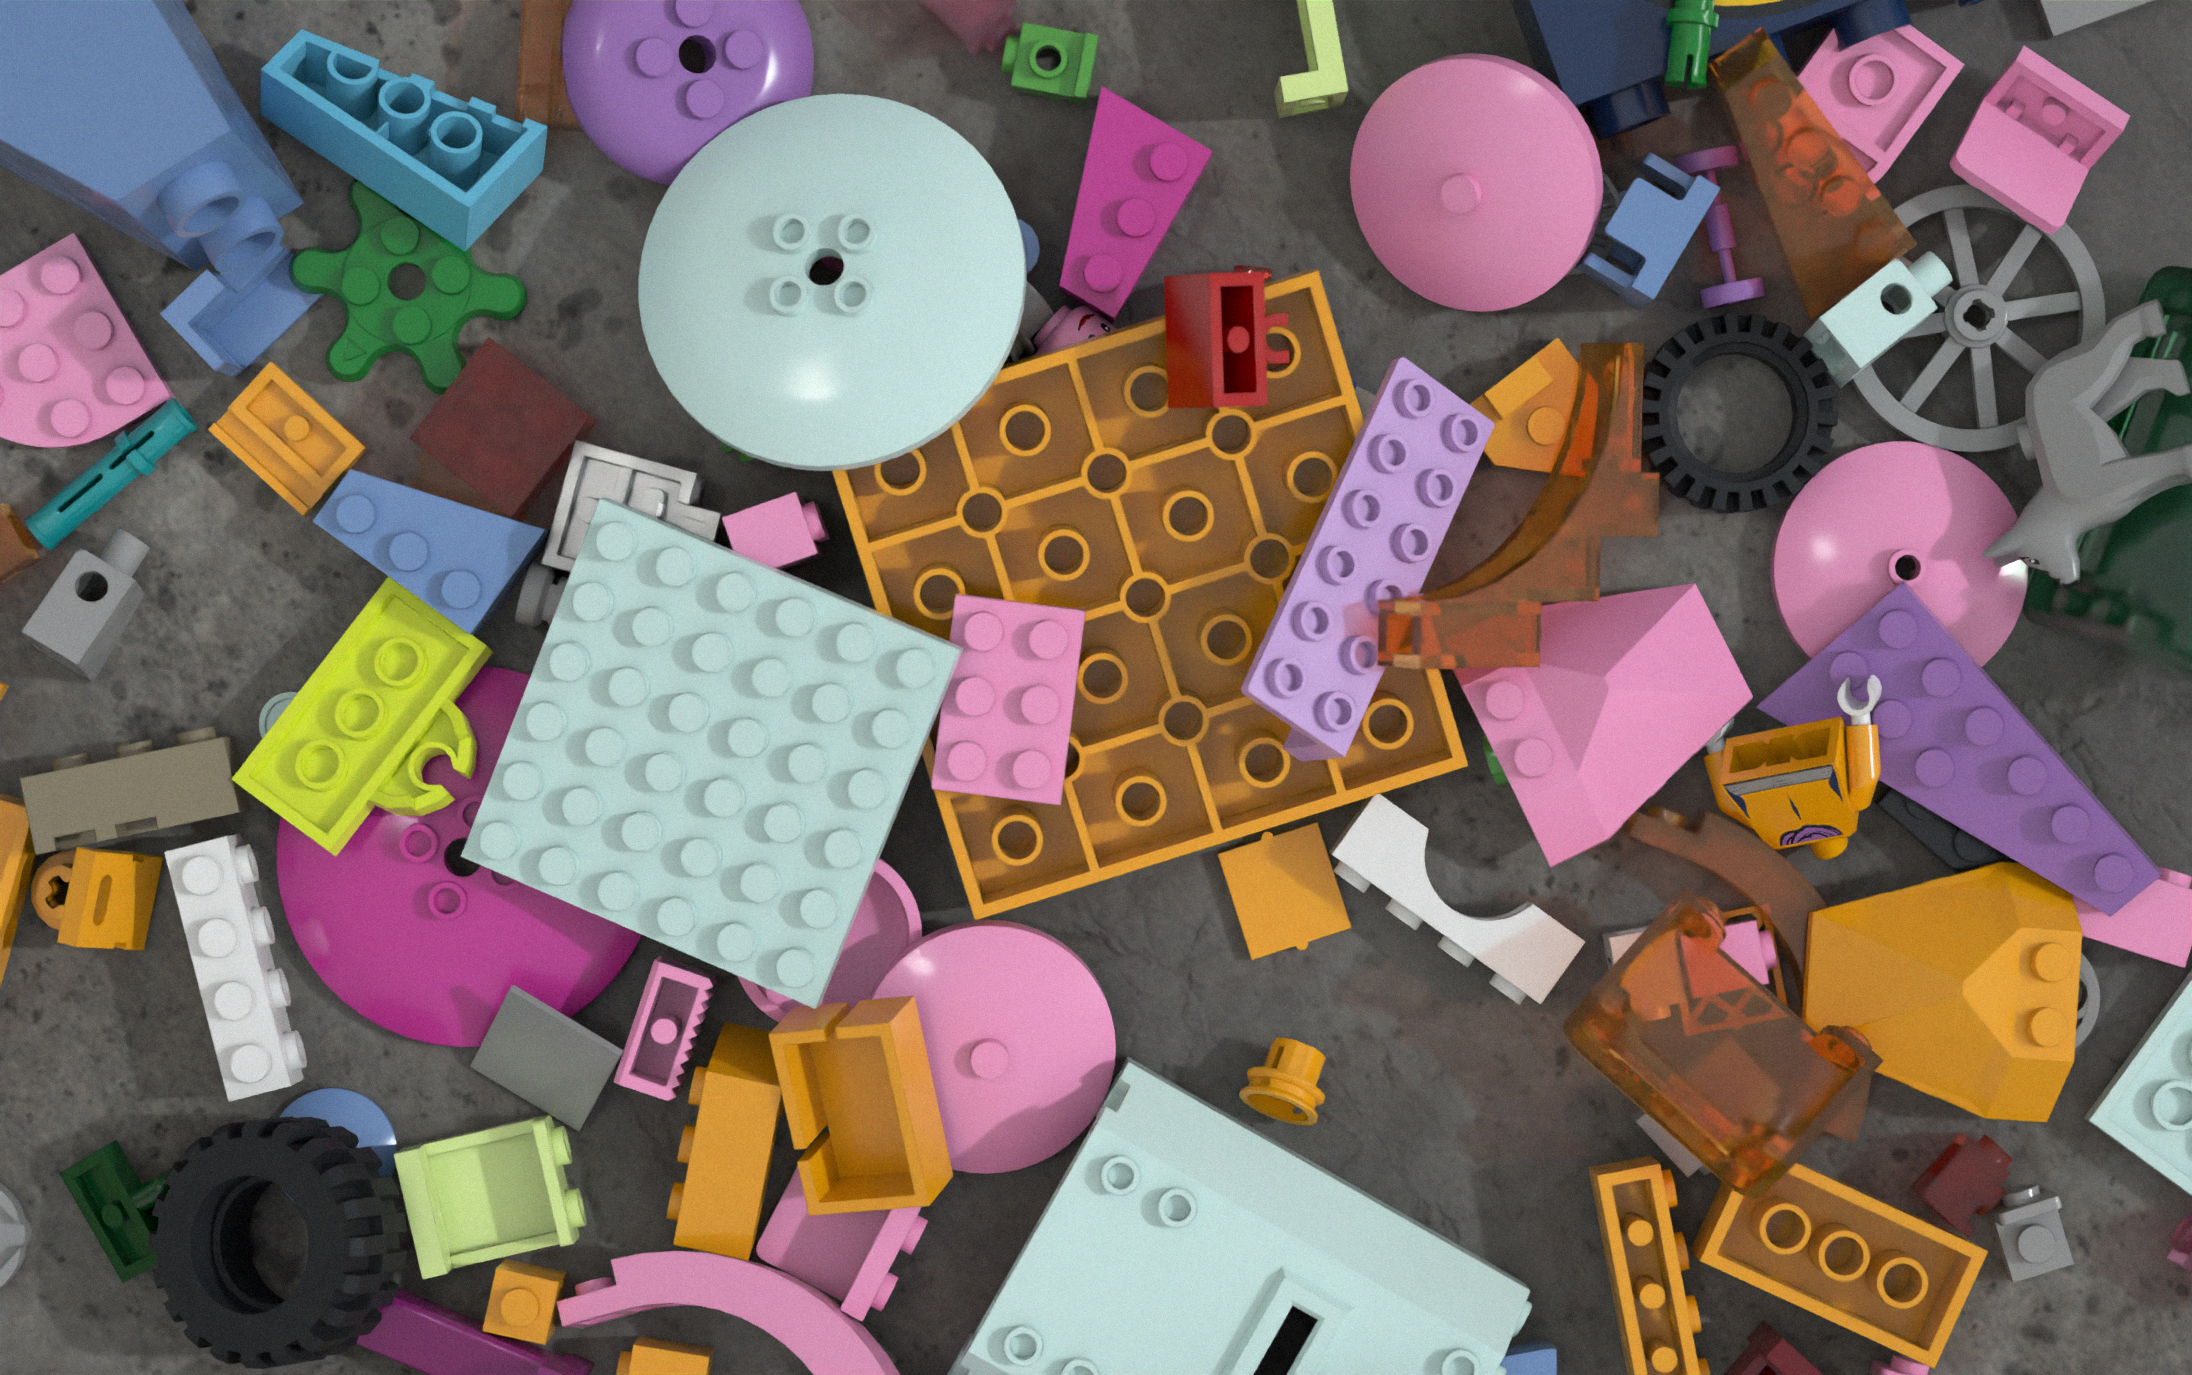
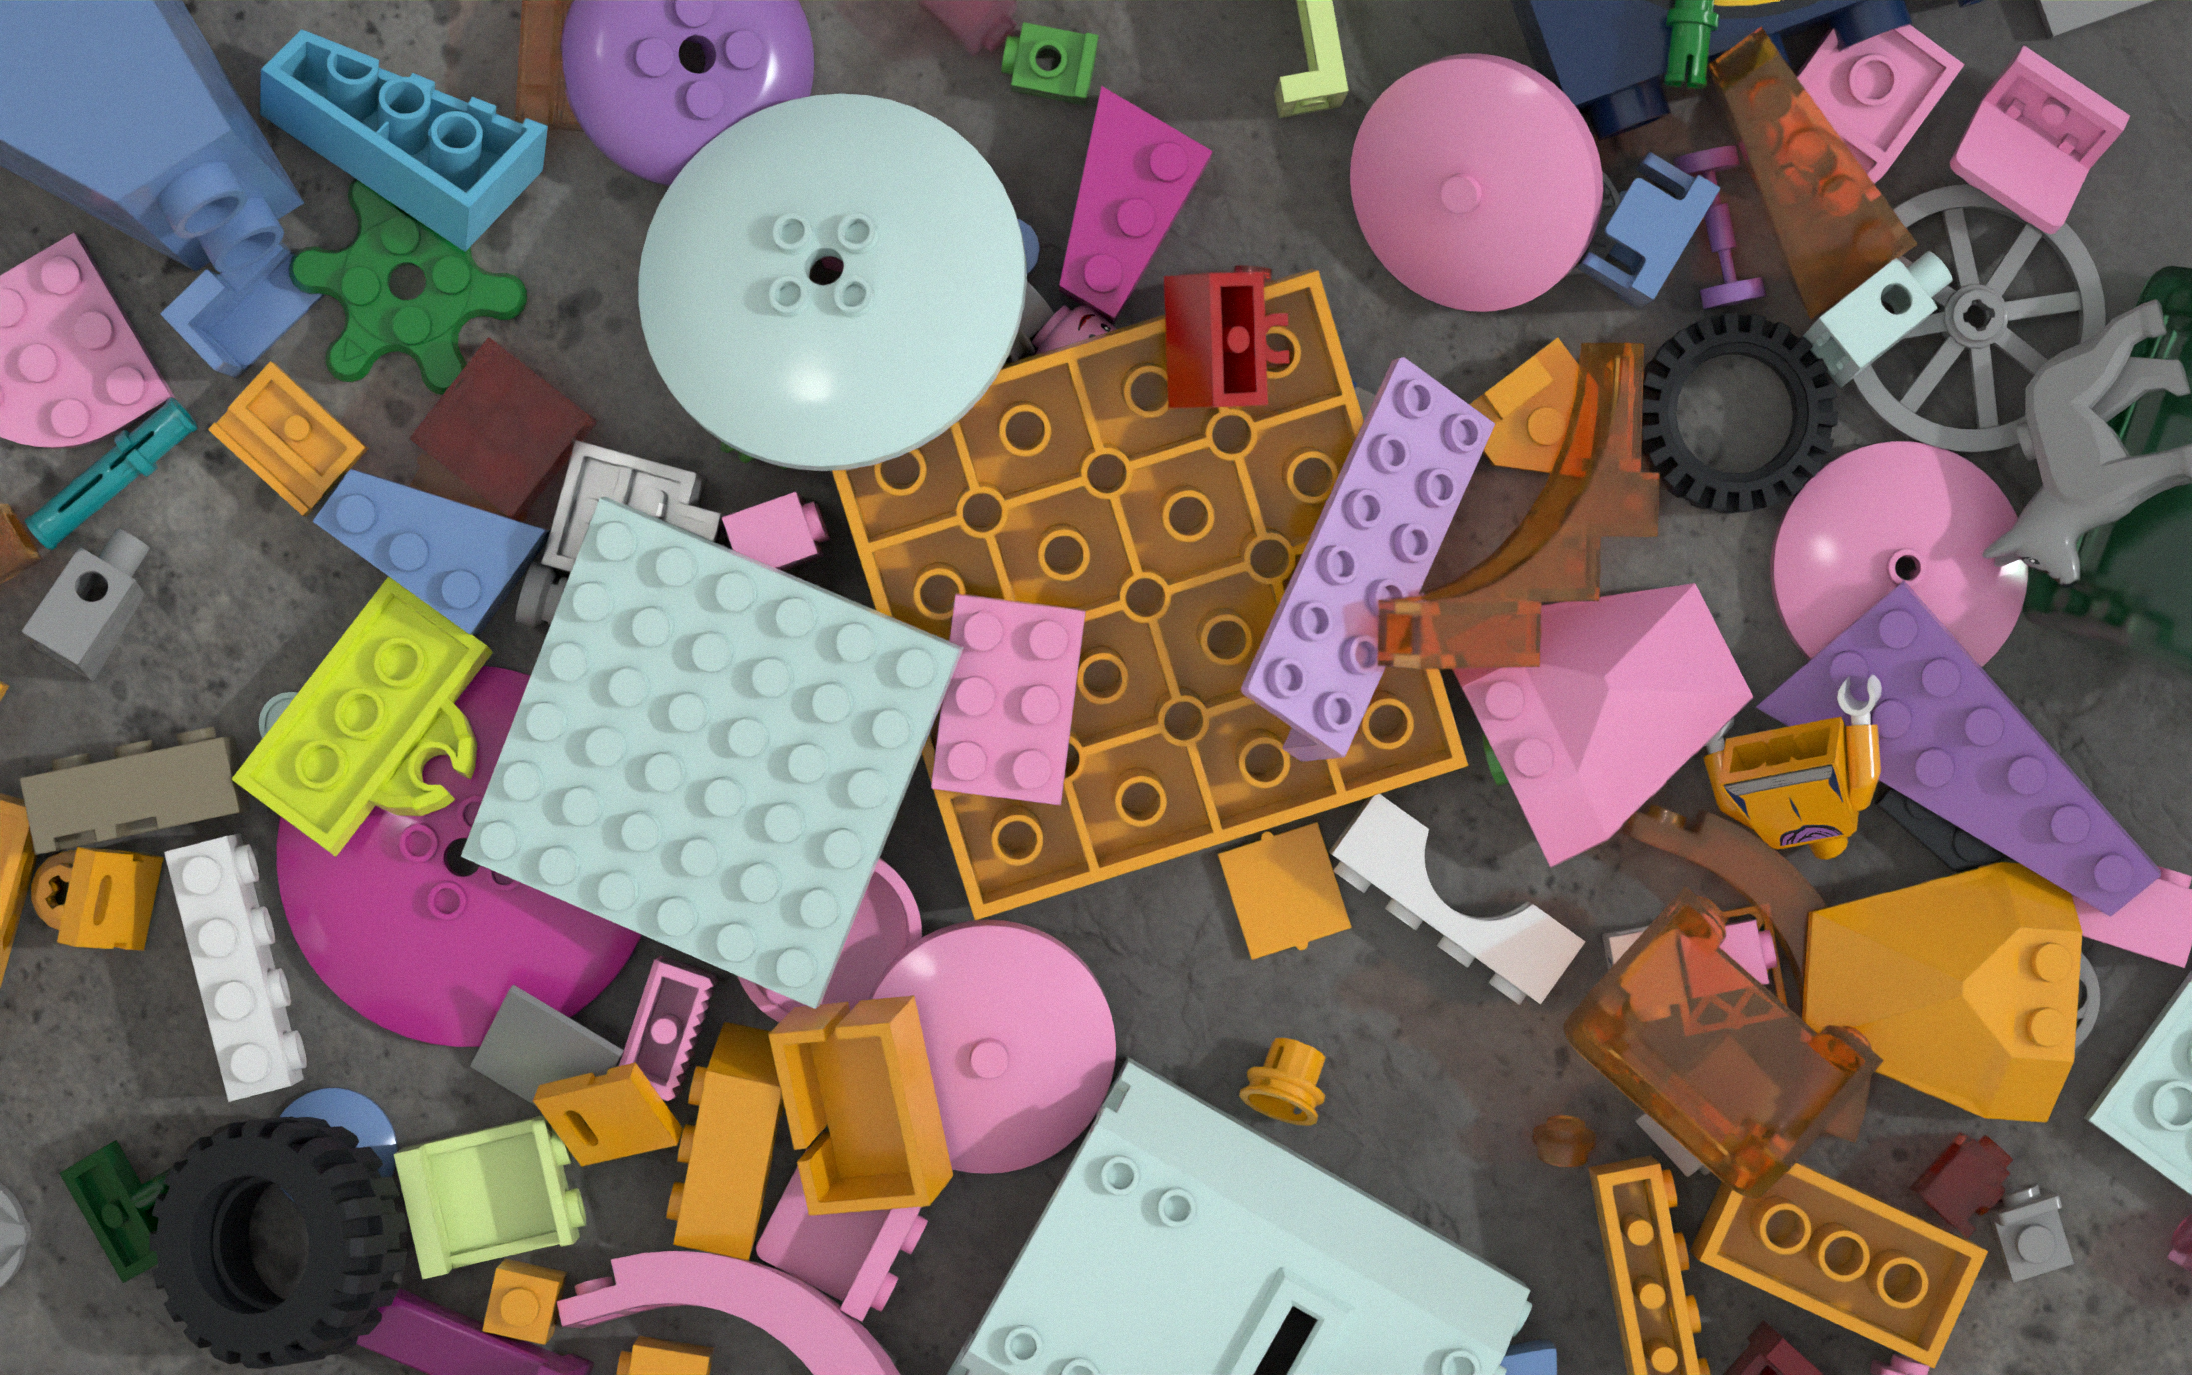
(619, 1108): none -> light orange piece
(1564, 1141): none -> clear orange plate

